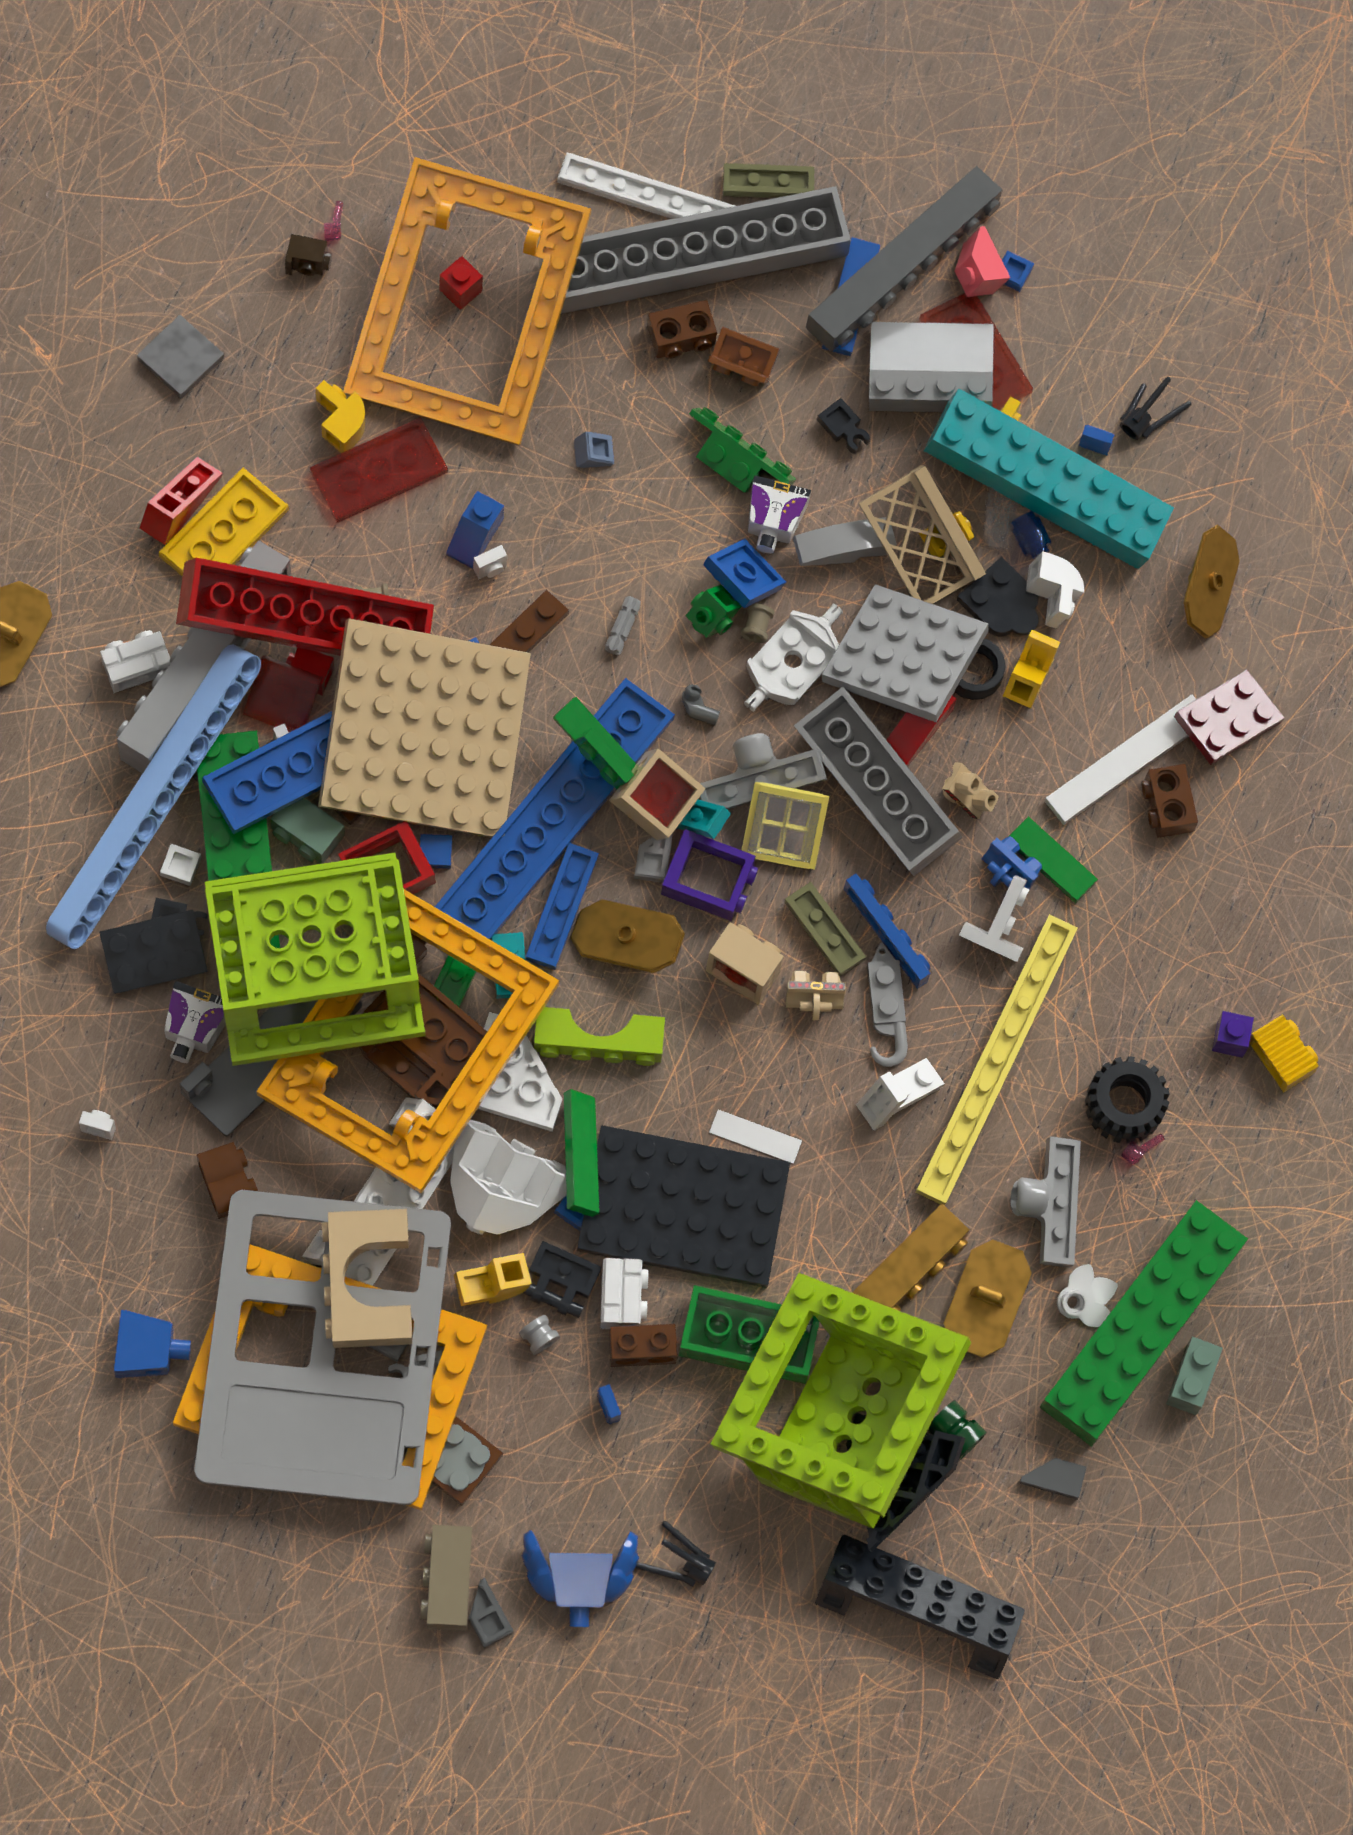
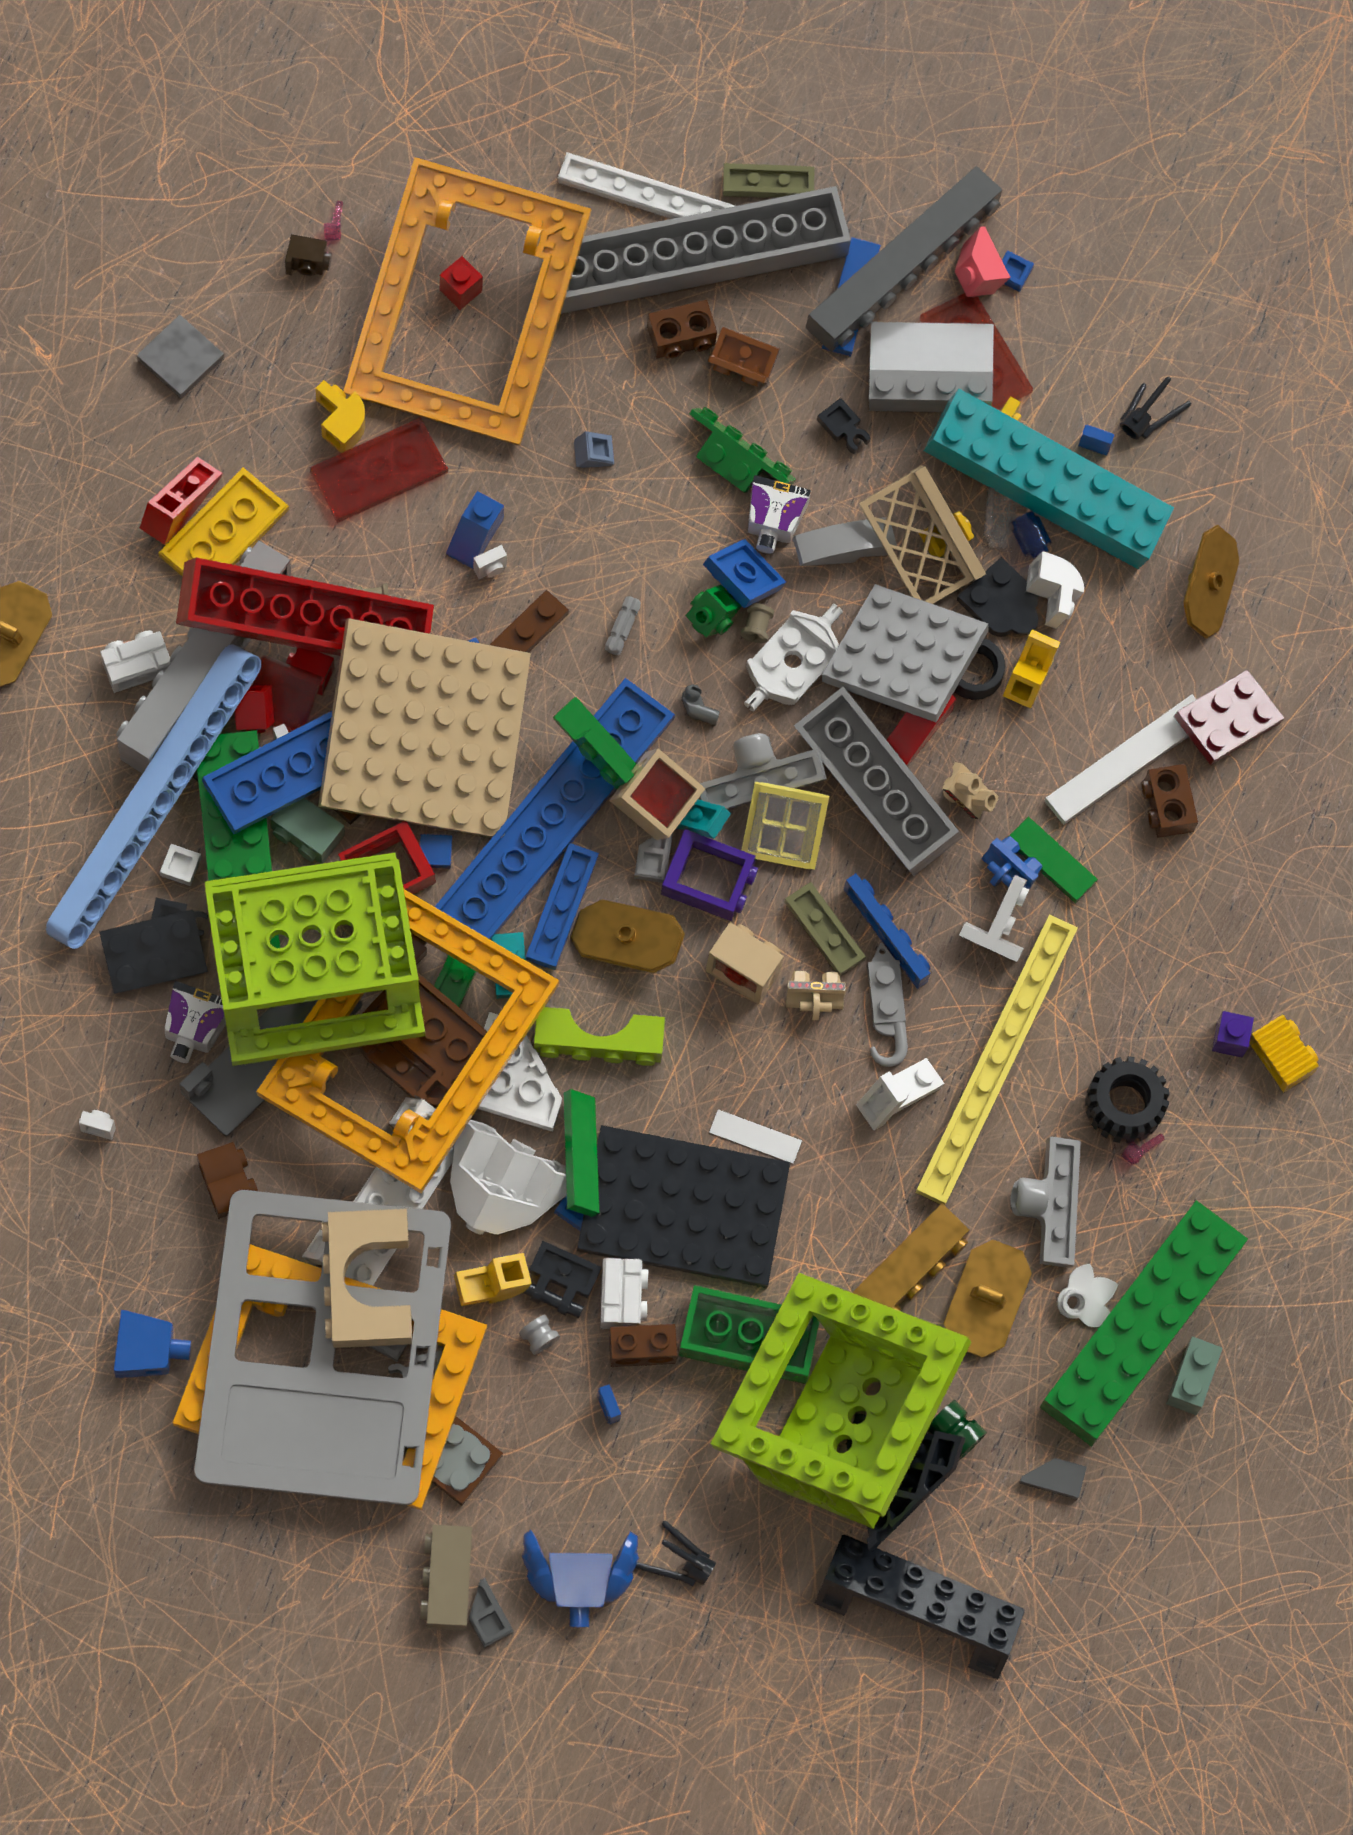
(255, 709): none -> red brick

